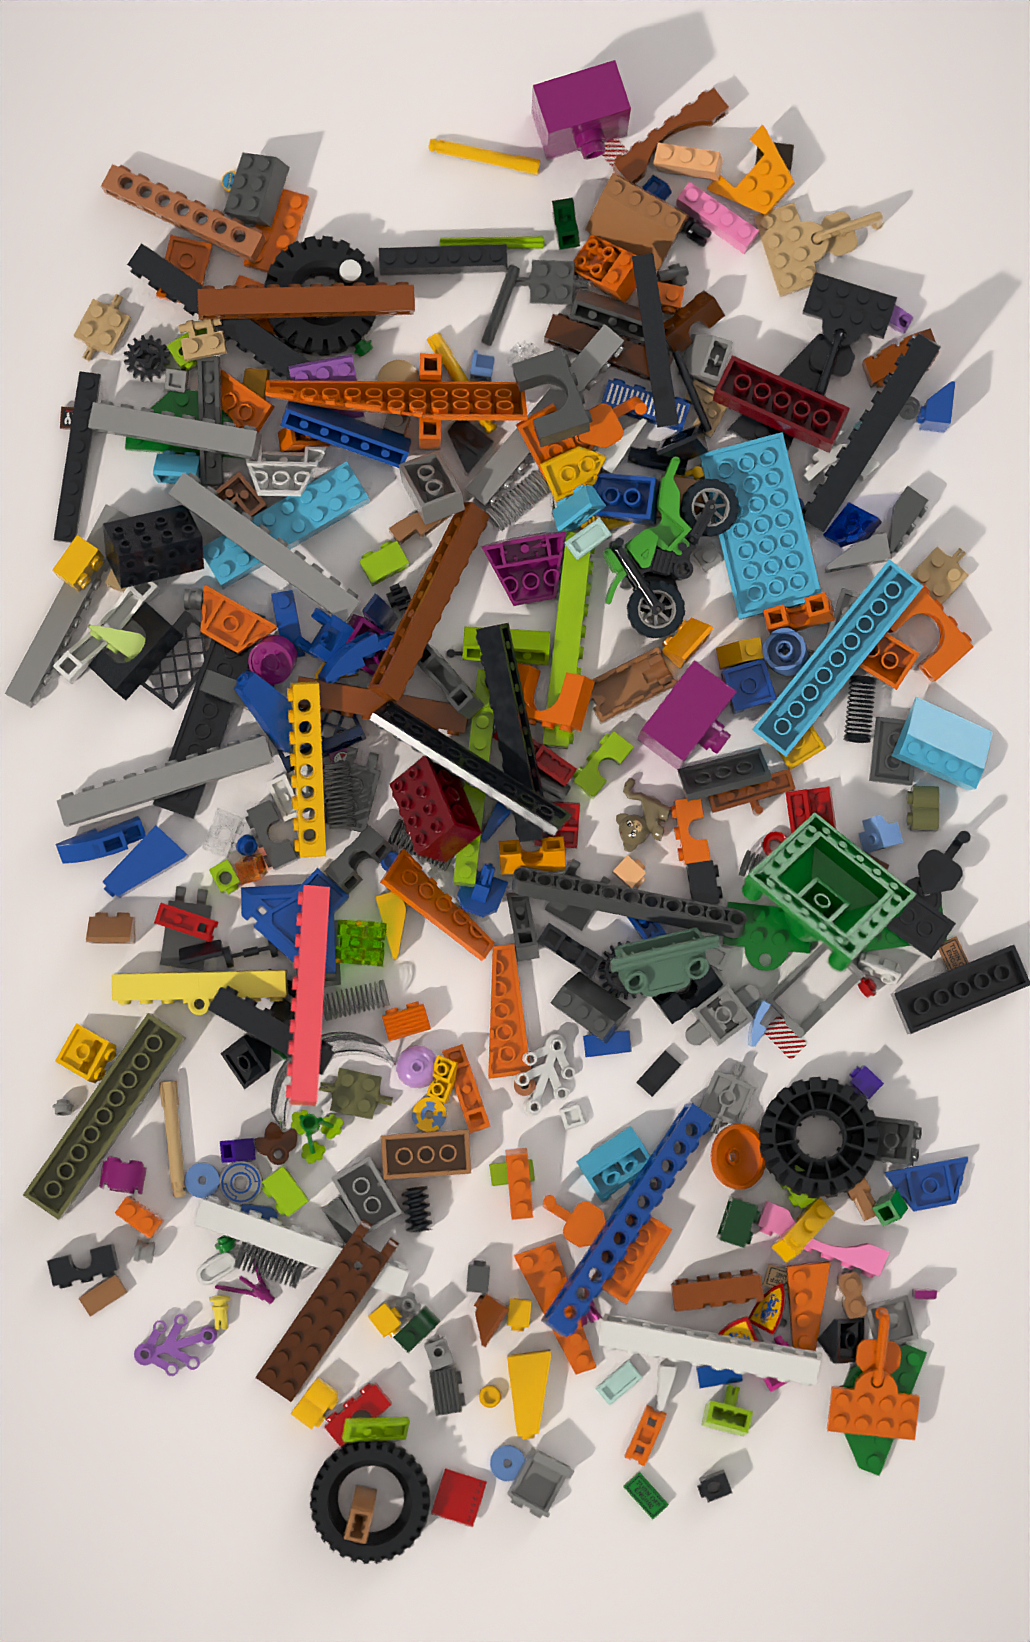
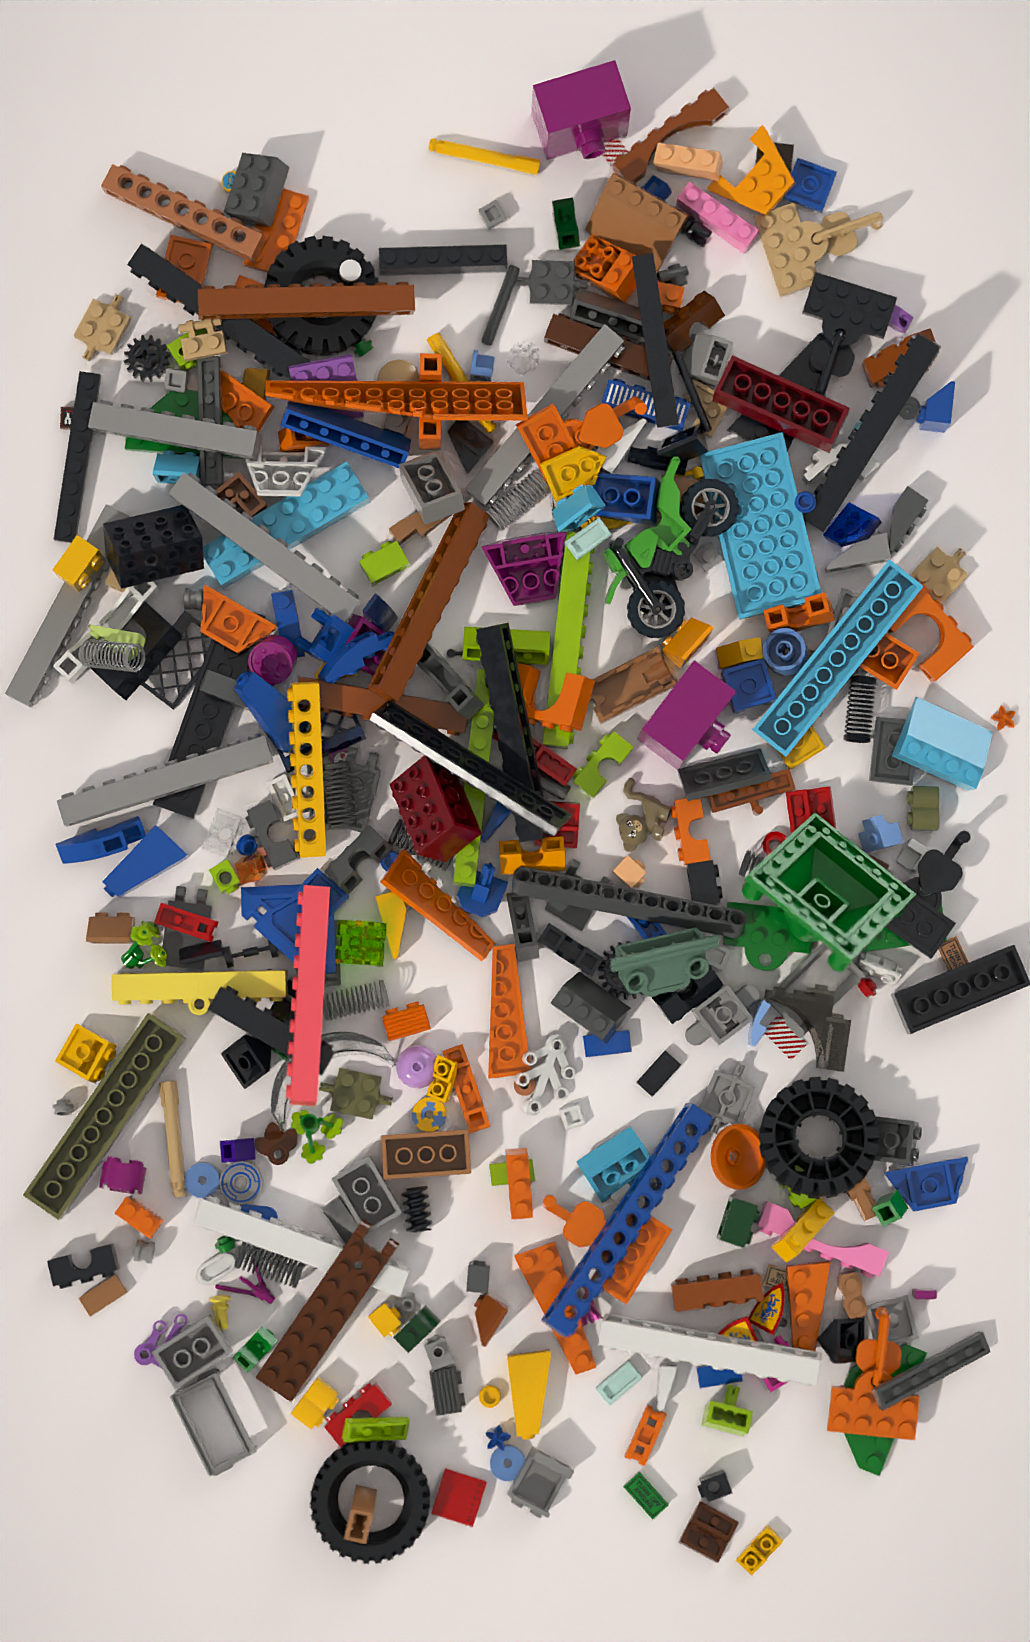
(128, 648): none -> light grey piece
(143, 935): none -> lime plant
(192, 1351): none -> light grey brick
(214, 1377): none -> light grey piece
(255, 1349): none -> green brick
(284, 1191): lime brick -> none
(398, 597): black gear -> none
(492, 214): none -> light grey plate
(497, 1438): none -> blue plant
(512, 242): lime axle -> none
(519, 1314): yellow brick -> none
(554, 370): dark grey arch -> none
(708, 1532): none -> reddish brown slope
(759, 1550): none -> yellow slope
(805, 502): none -> blue plate
(811, 185): none -> blue plate
(827, 1029): none -> clear smoke arch
(864, 1081): dark purple brick -> none
(912, 855): none -> white panel
(931, 1370): none -> dark grey plate
(1004, 718): none -> orange plant

